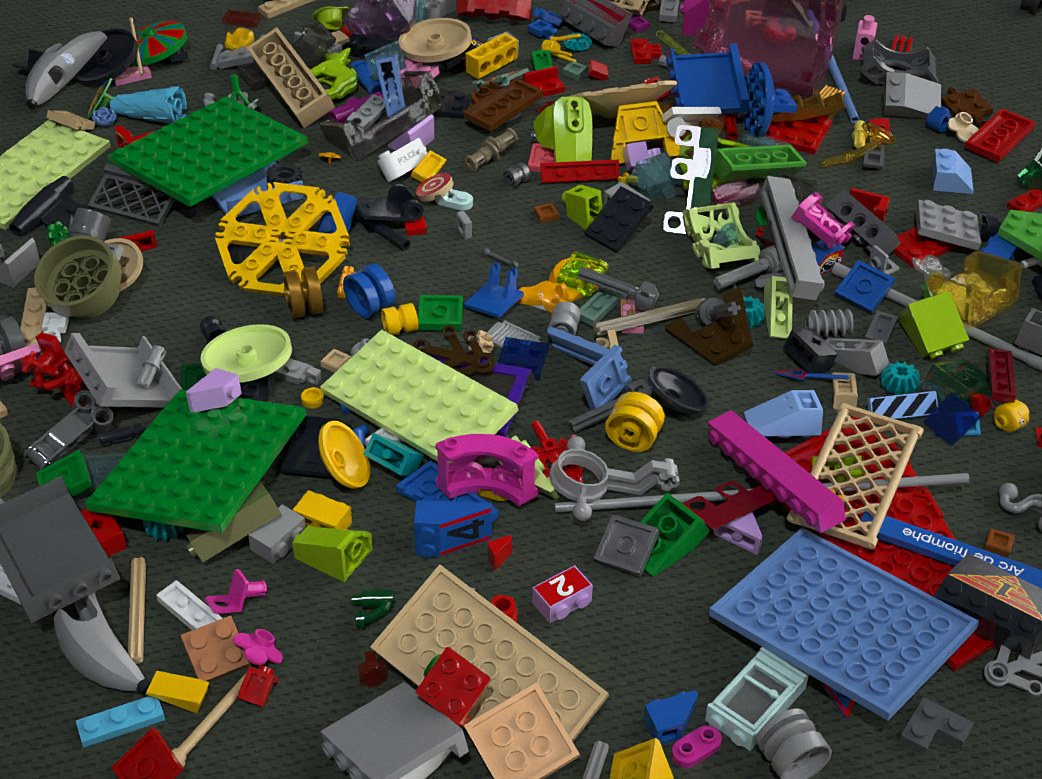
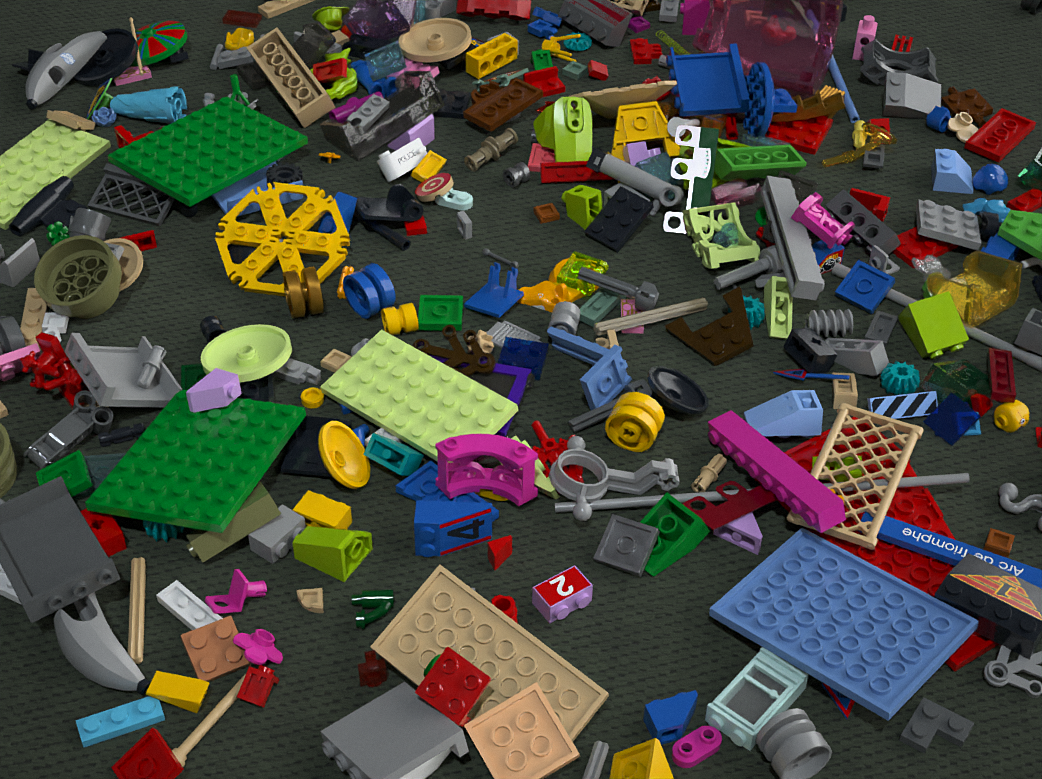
(312, 599): none -> tan tile
(330, 70): none -> red plate
(391, 84): medium blue arch -> none
(634, 177): none -> light grey piece
(691, 113): white tile -> none
(709, 473): none -> tan axle
(713, 309): dark grey piece -> none
(990, 179): none -> blue hair
(991, 206): none -> dark azure animal

